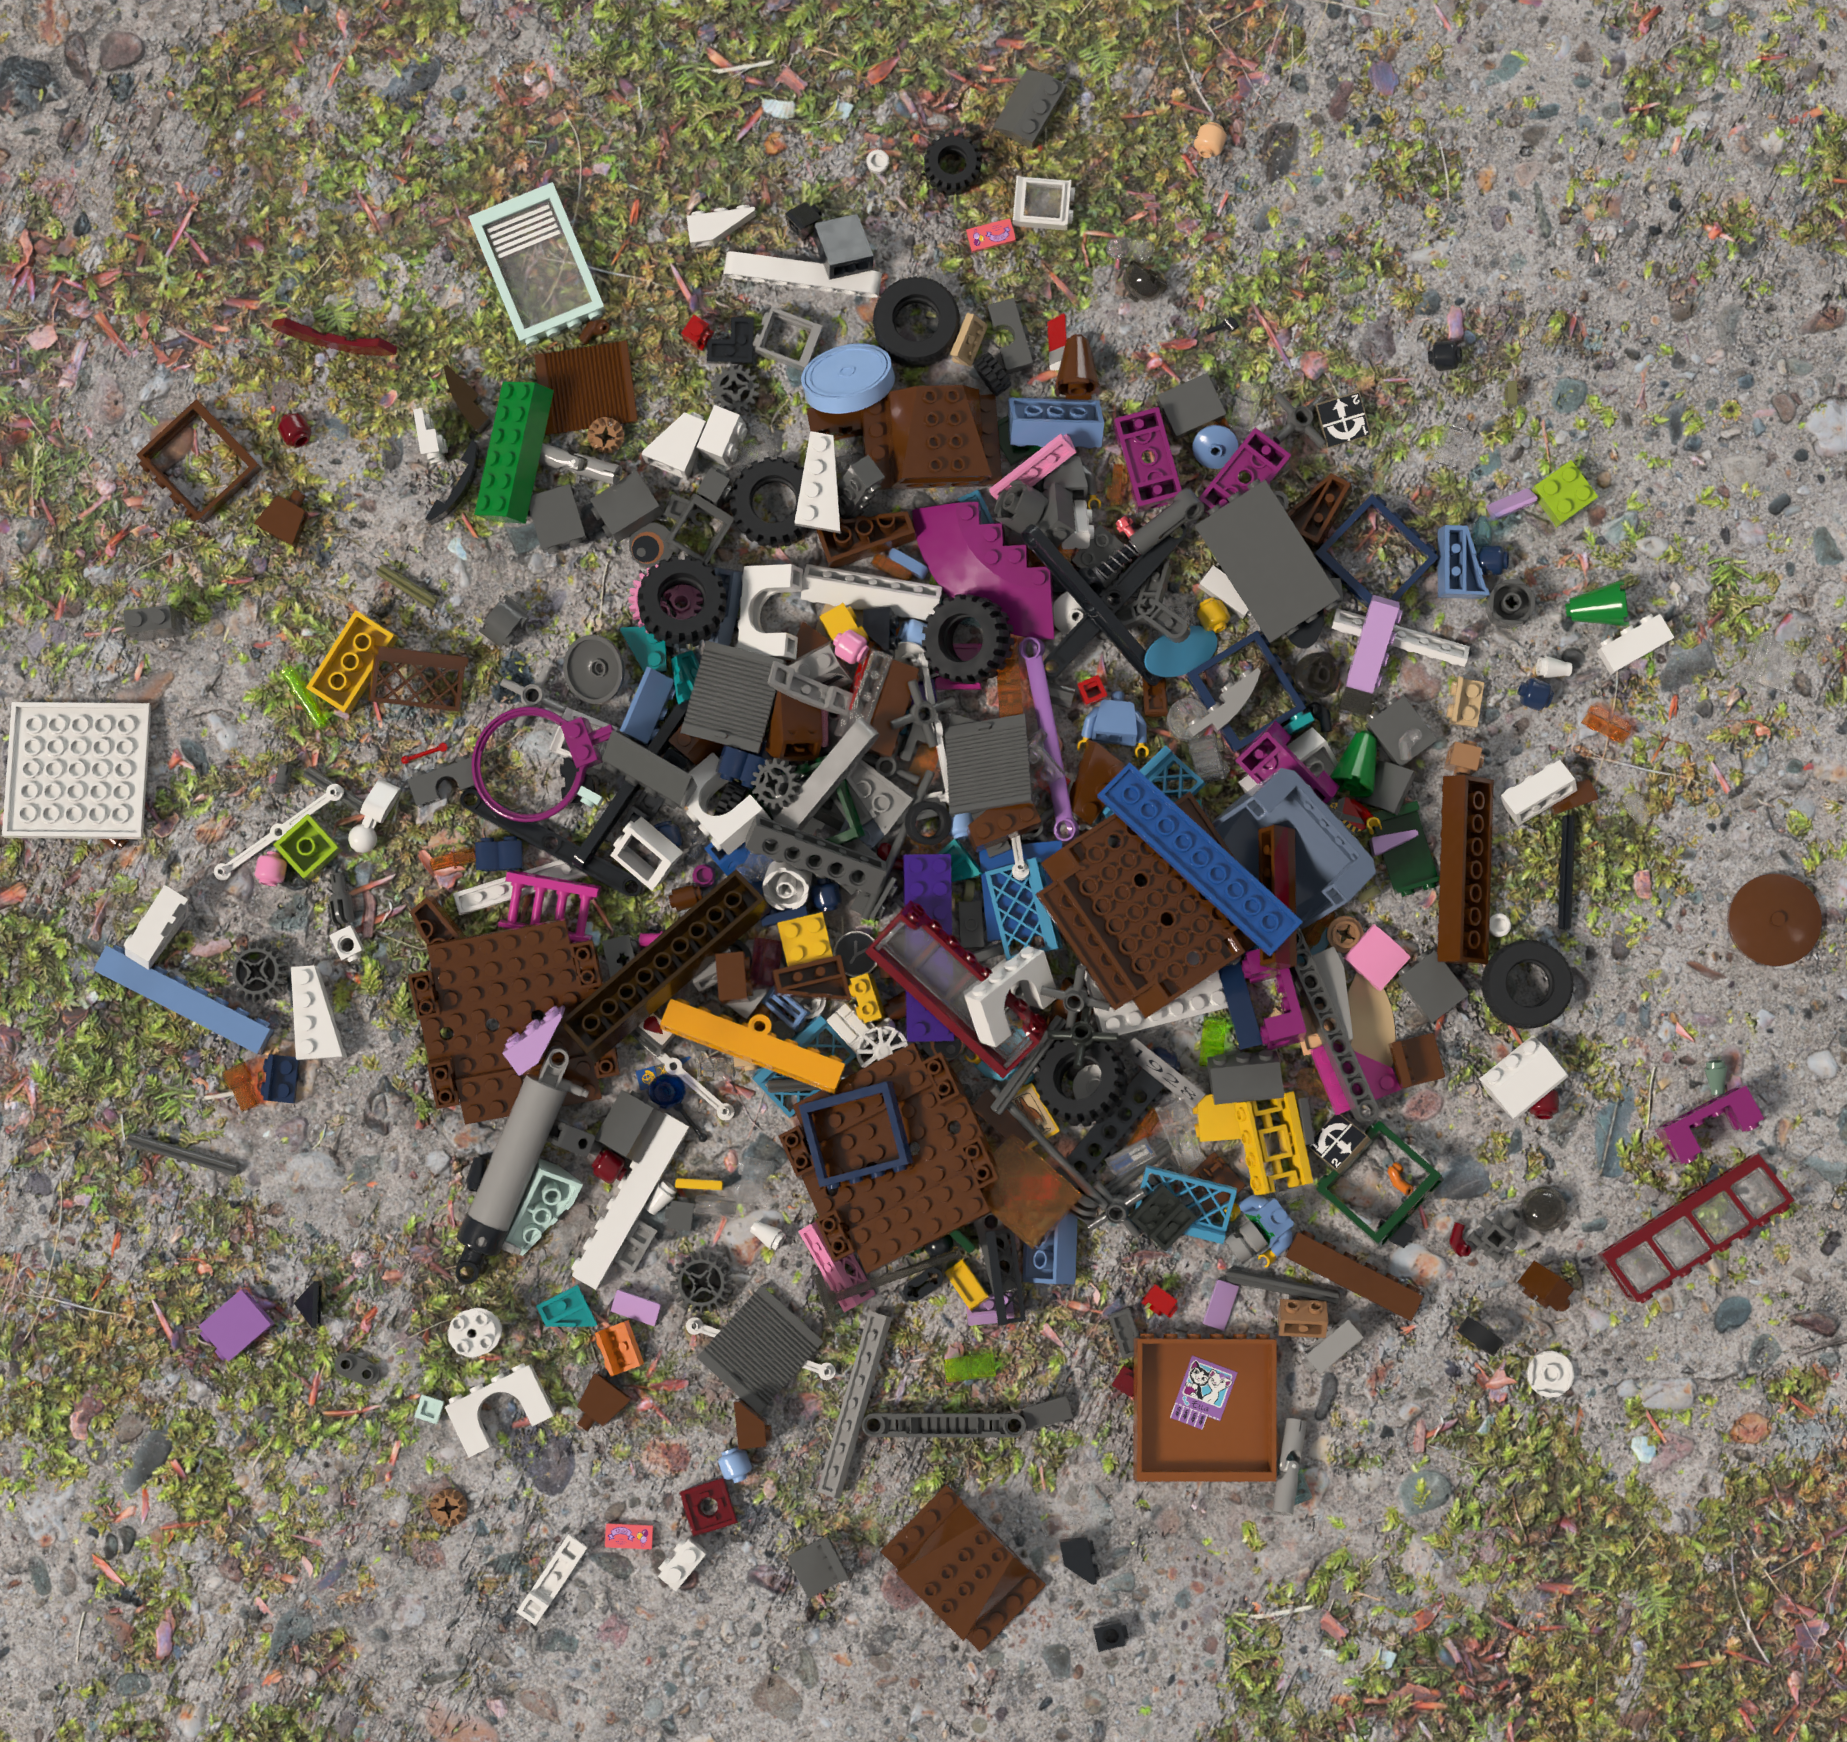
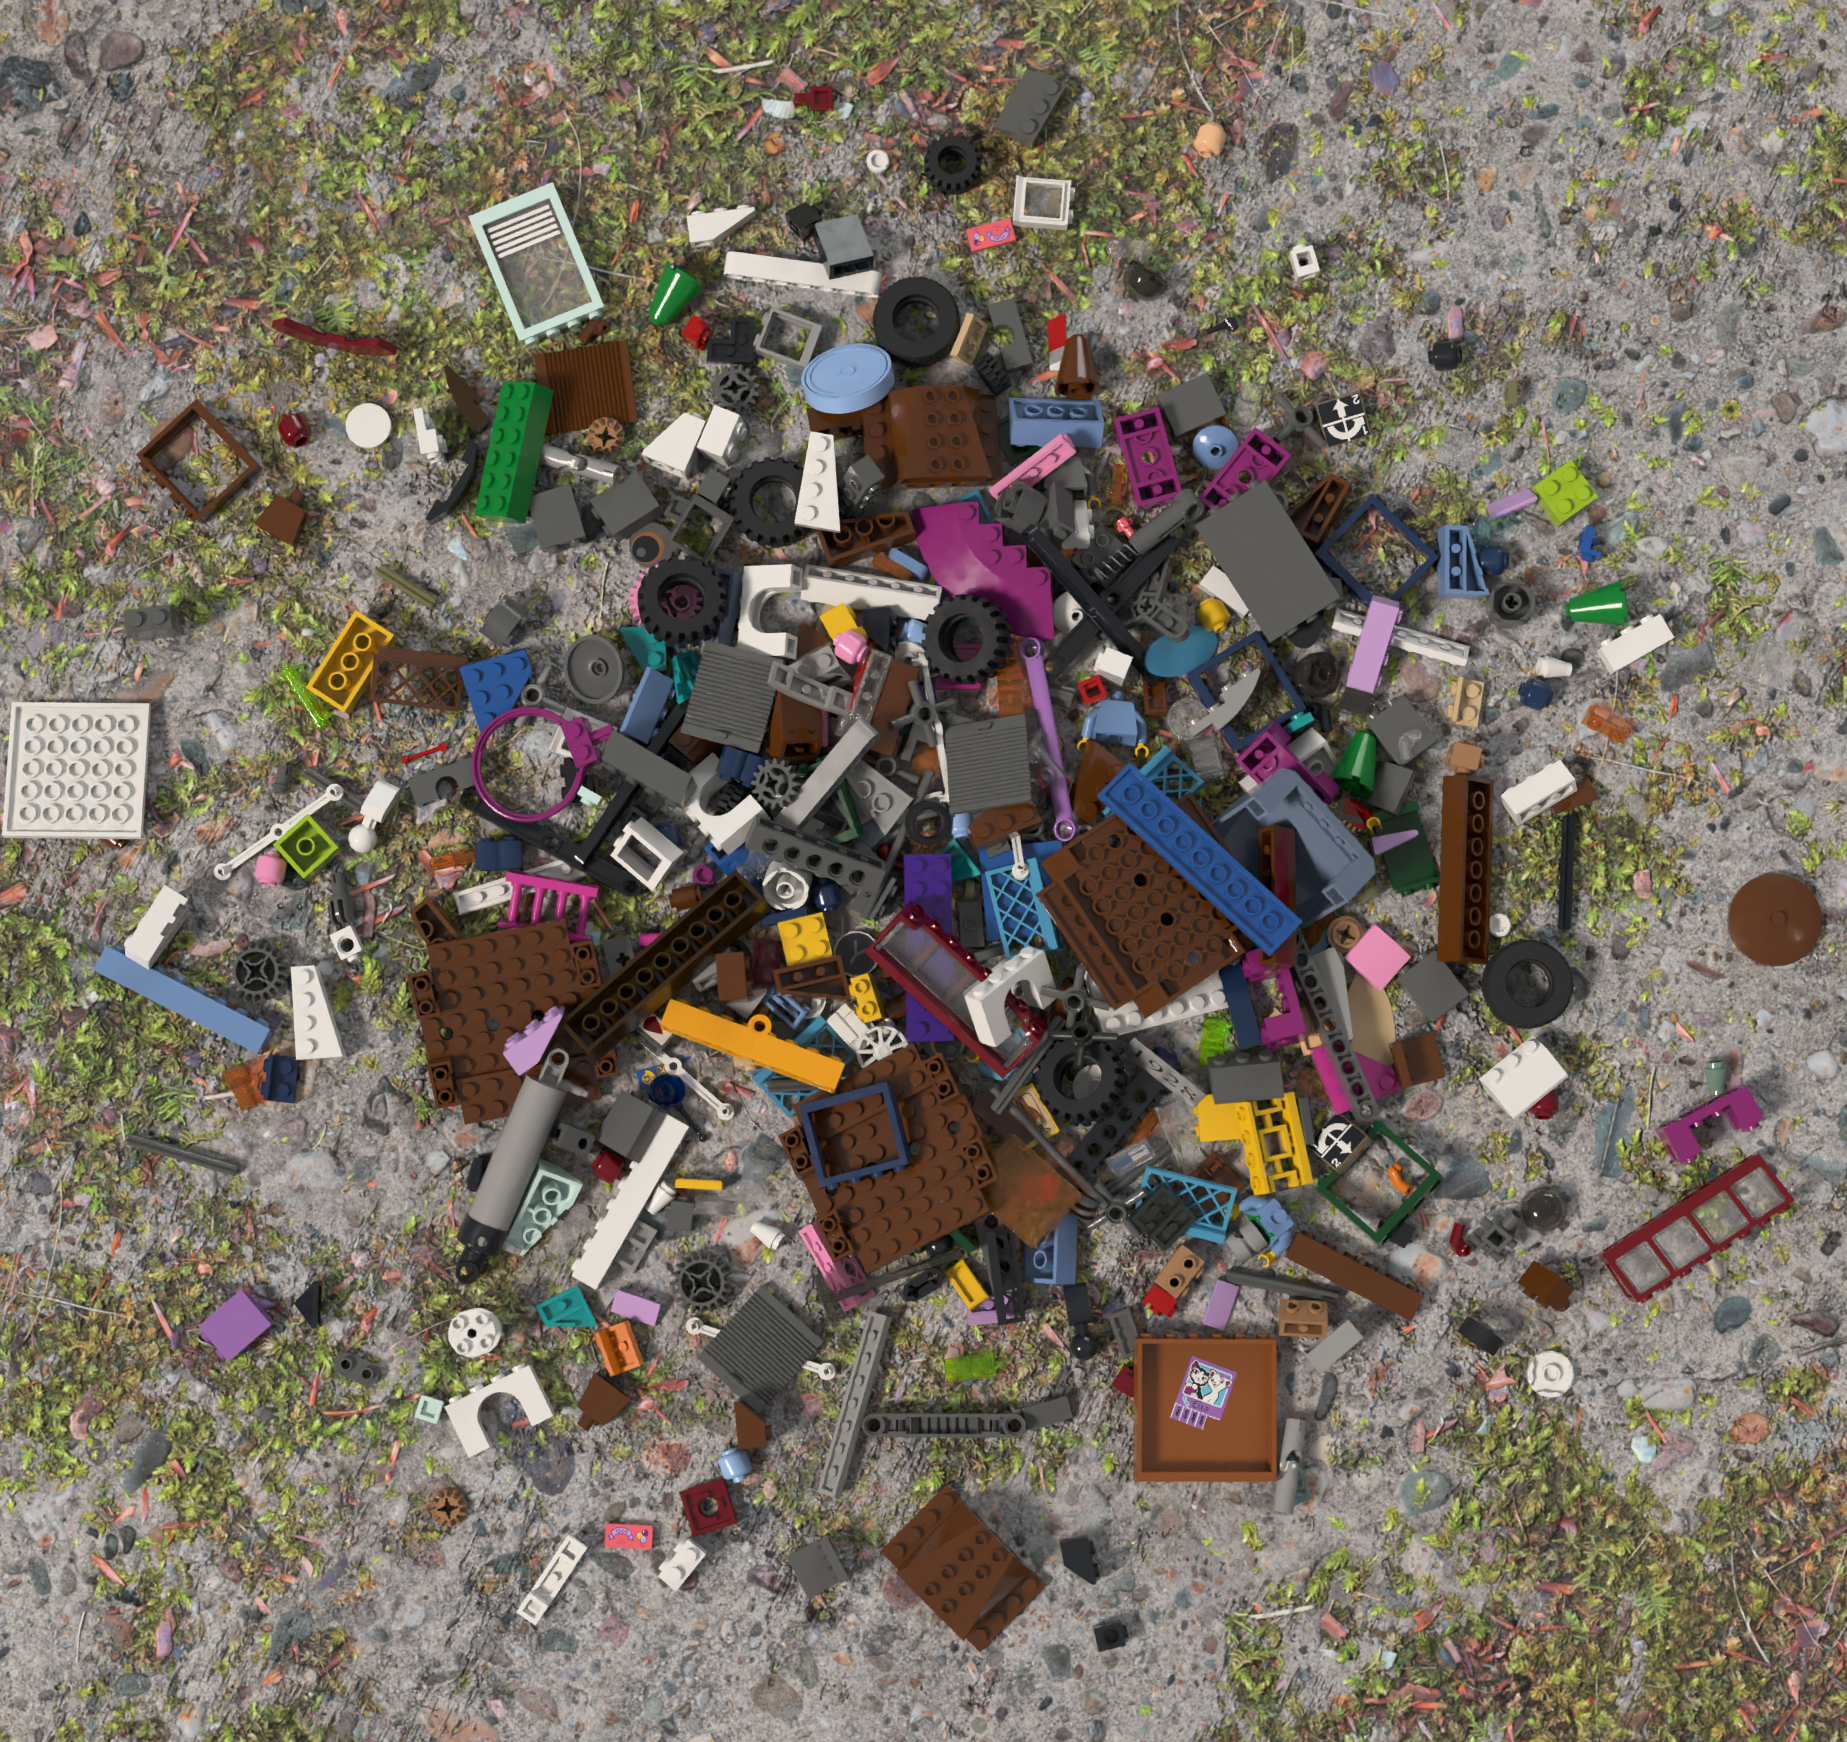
(368, 426): none -> white tile
(495, 684): none -> blue plate
(673, 294): none -> green cone
(819, 98): none -> dark red plate
(1083, 1343): none -> black beam
(1112, 666): none -> white brick
(1175, 1269): none -> medium nougat brick
(1306, 253): none -> white brick
(1586, 541): none -> blue bracket

